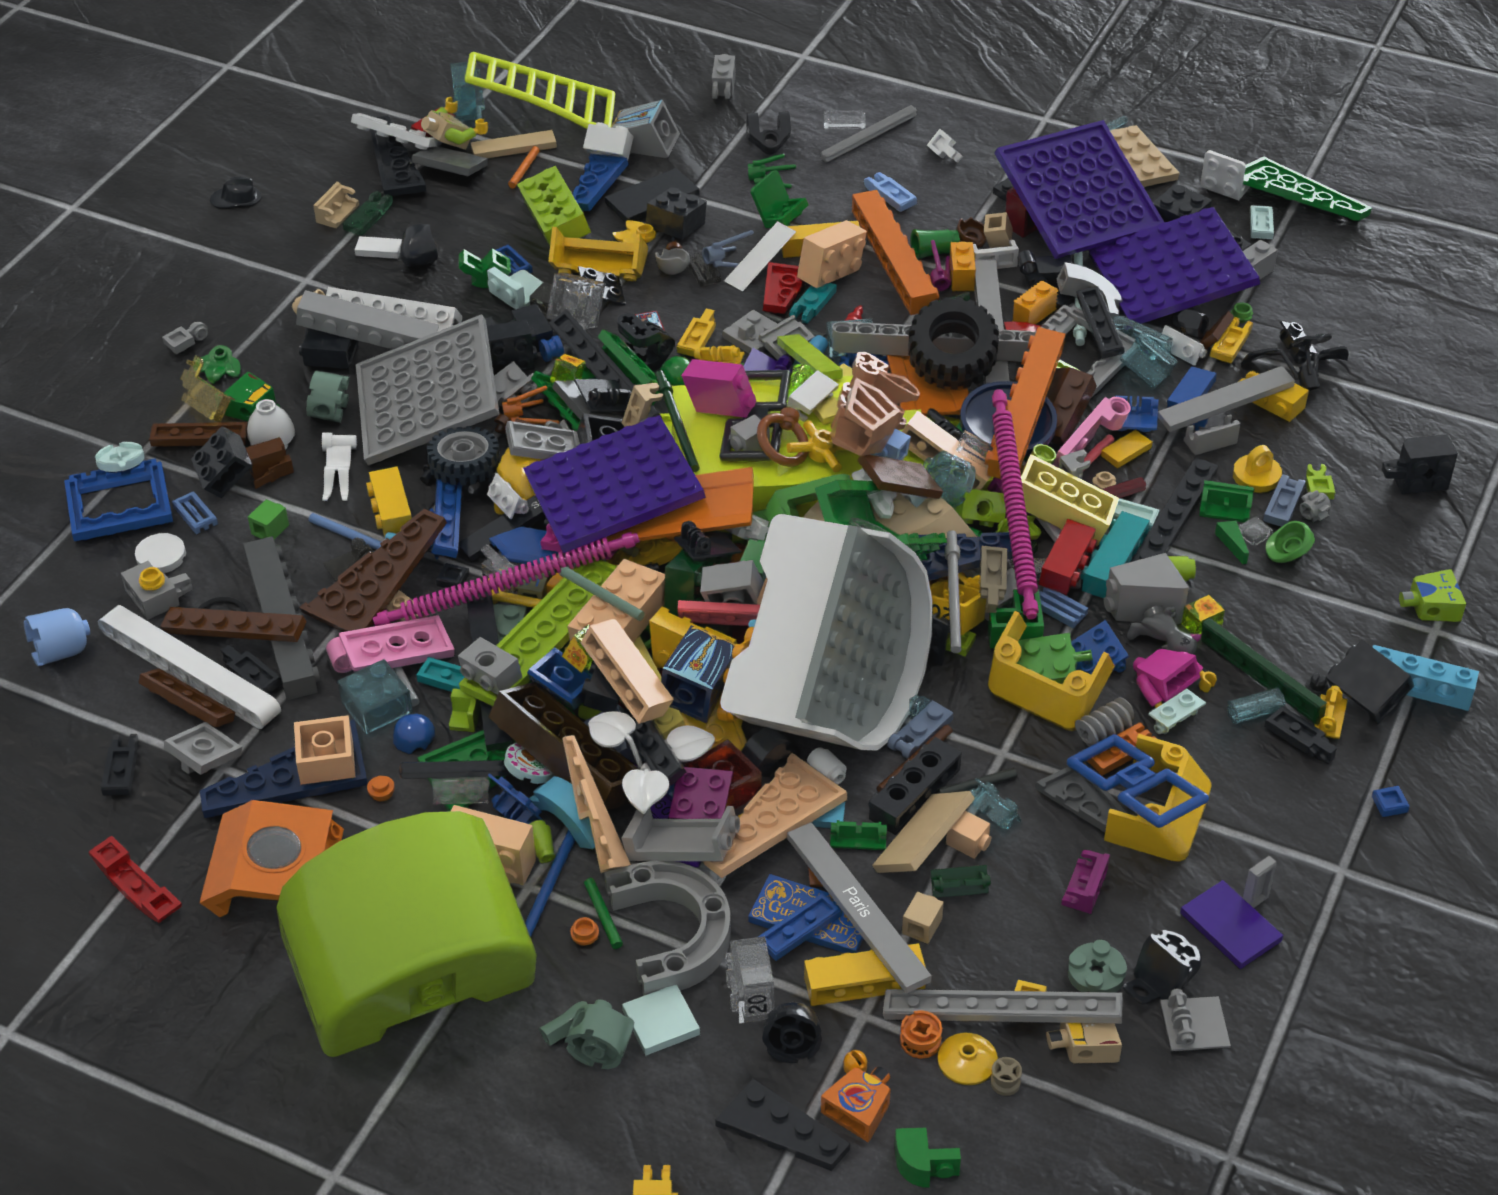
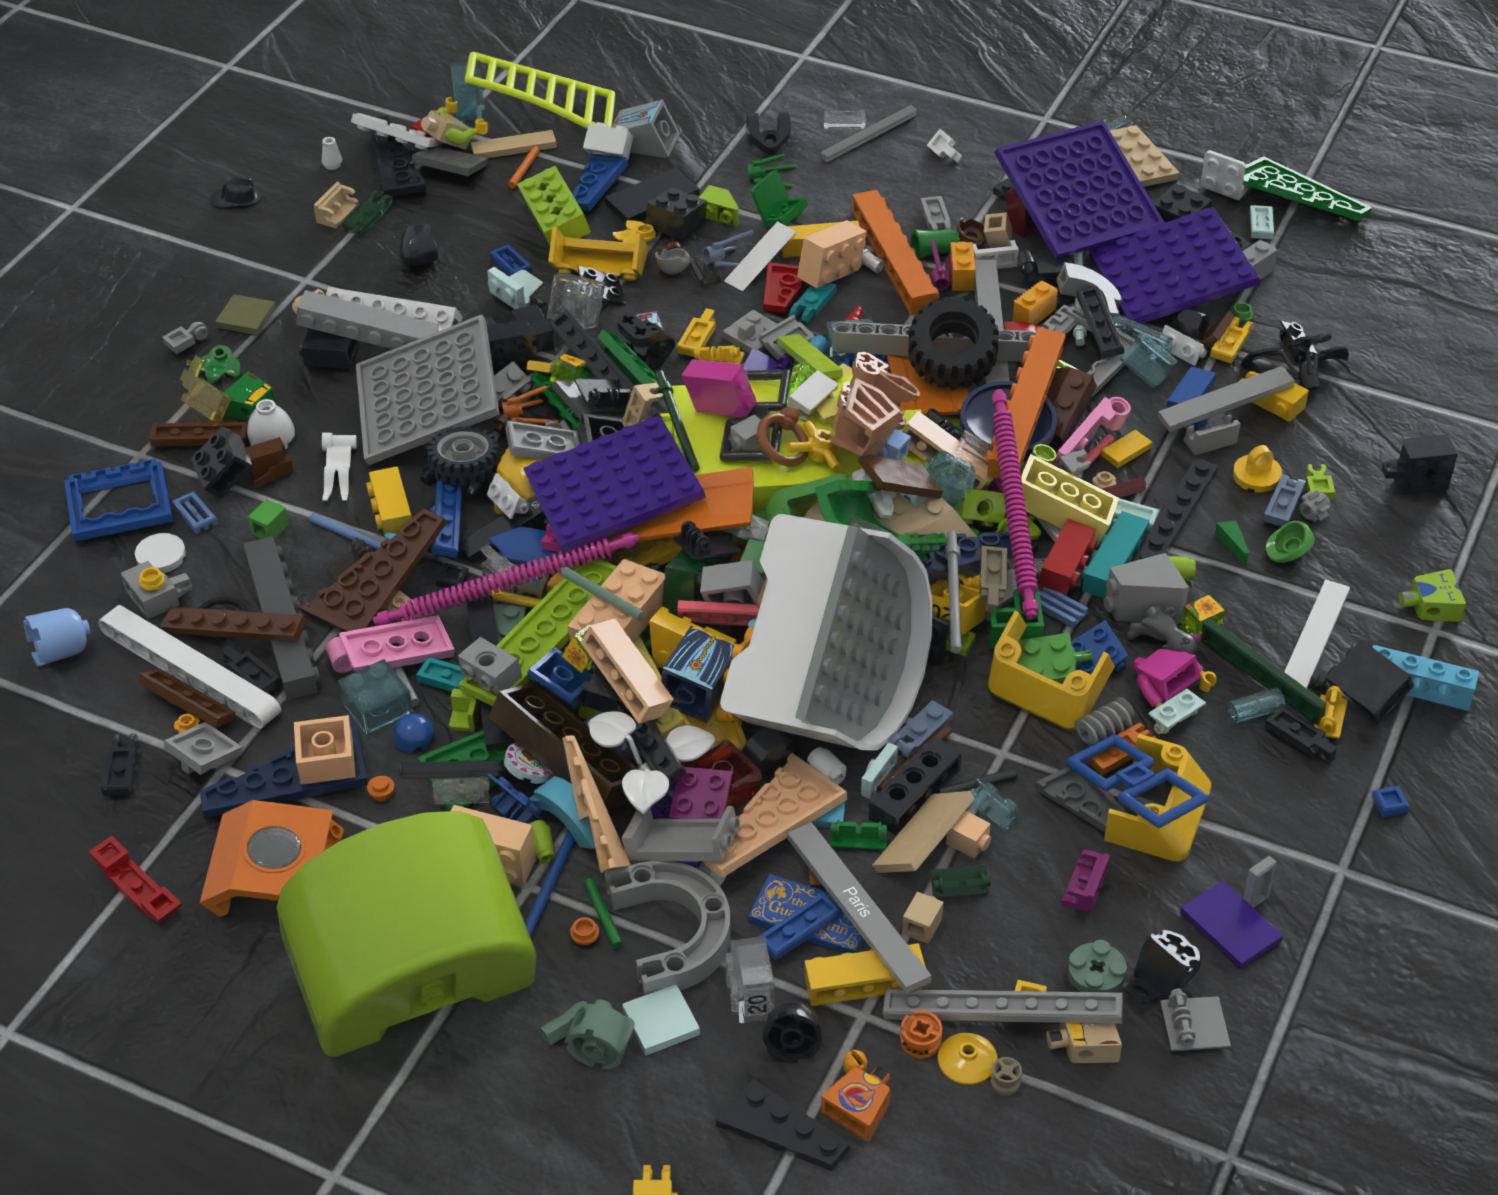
(119, 458): light aqua tile -> none
(186, 722): none -> light orange plate
(245, 314): none -> olive tile
(327, 396): sand green brick -> none
(330, 154): none -> white cone
(378, 247): white tile -> none
(478, 267): green brick -> none
(540, 366): none -> yellow tile
(551, 348): blue wheel -> none
(674, 368): green hair -> none
(720, 206): none -> lime slope
(723, 76): light grey hinge -> none
(872, 261): none -> white axle
(879, 770): none -> light aqua plate
(891, 191): light blue hinge -> none
(917, 704): clear light blue tile -> none
(919, 1162): green brick -> none
(935, 213): none -> light grey hinge
(1143, 417): blue hinge -> none
(1226, 501): green hinge -> none
(1255, 531): clear tile -> none
(1317, 632): none -> white tile

